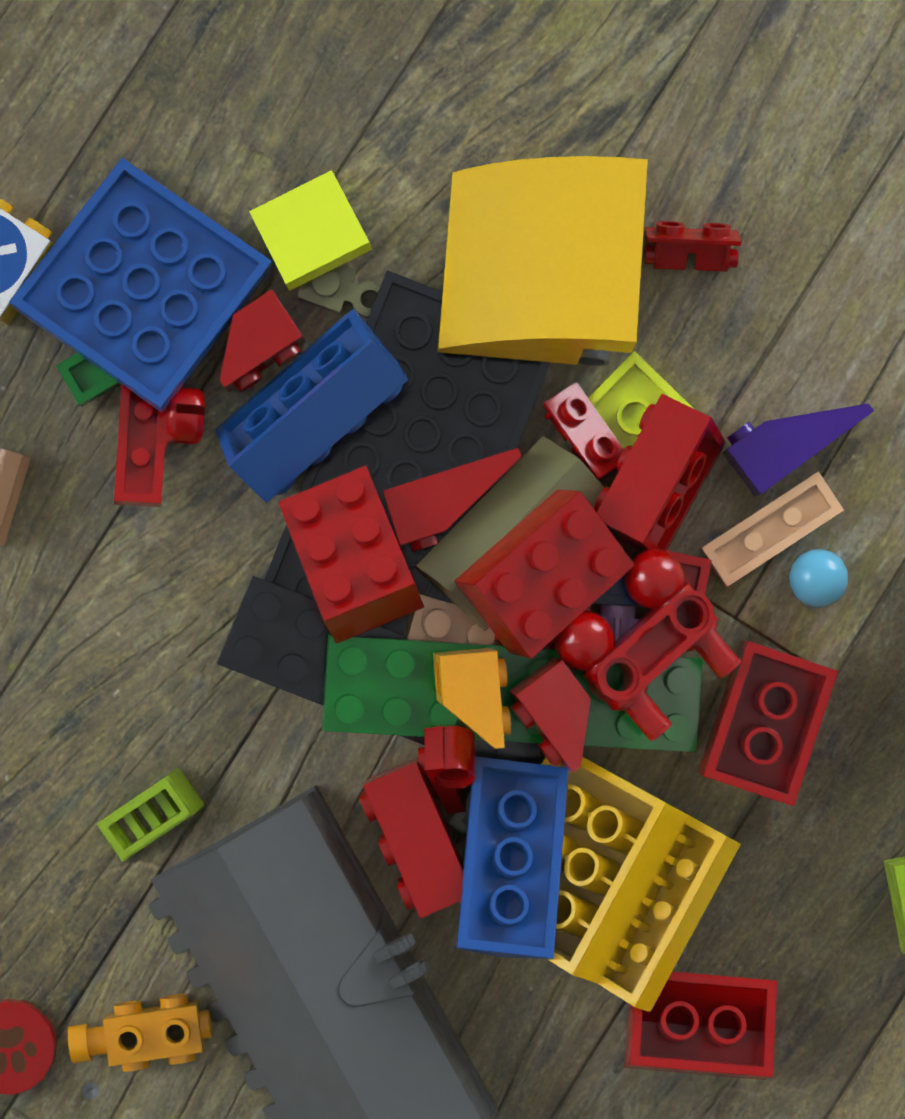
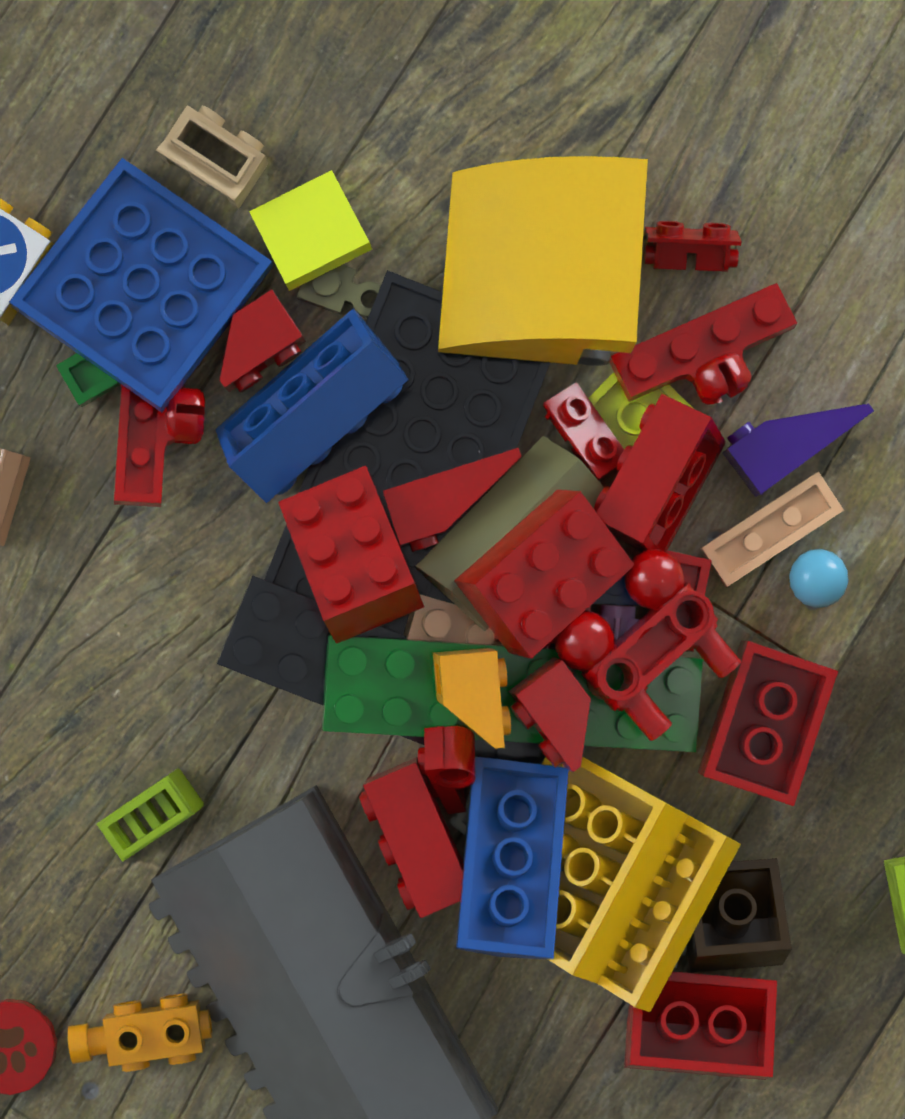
(203, 169): none -> tan window
(706, 349): none -> red plate
(743, 921): none -> dark brown slope

